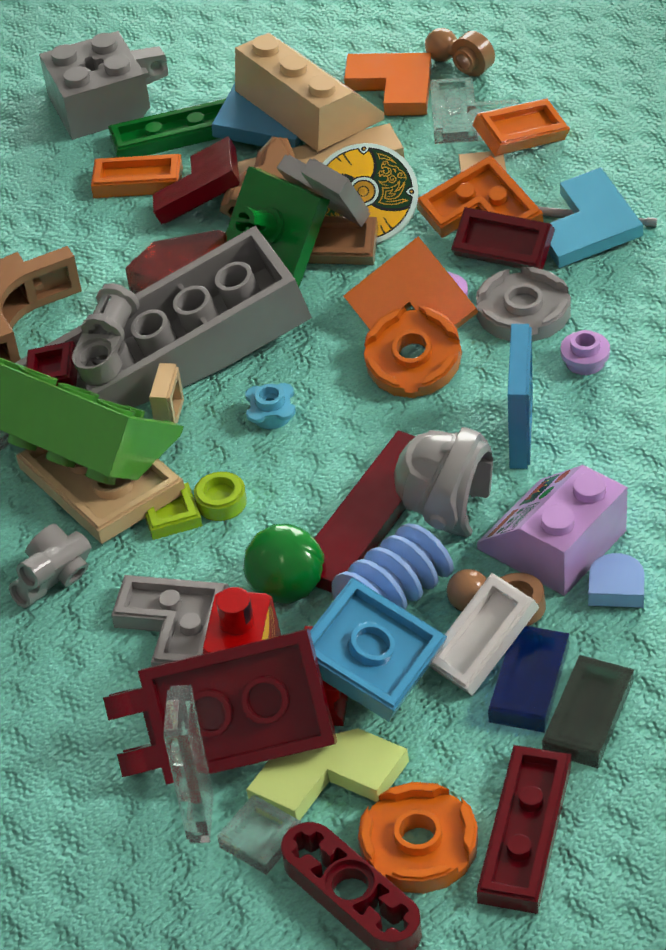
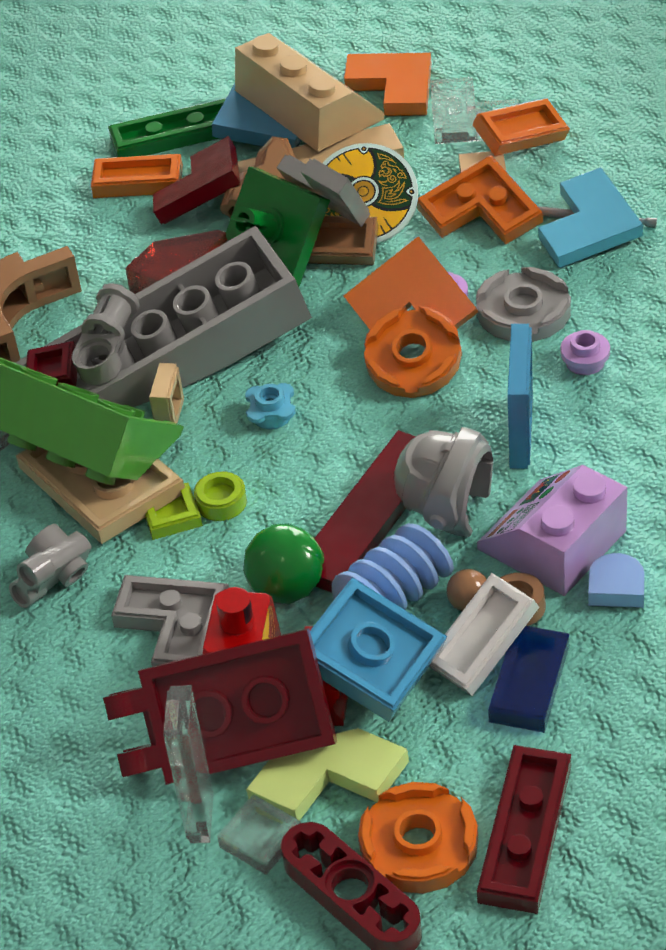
(100, 82): light grey hinge -> none
(470, 52): medium nougat plate -> none
(502, 239): dark red tile -> none
(588, 710): clear smoke tile -> none

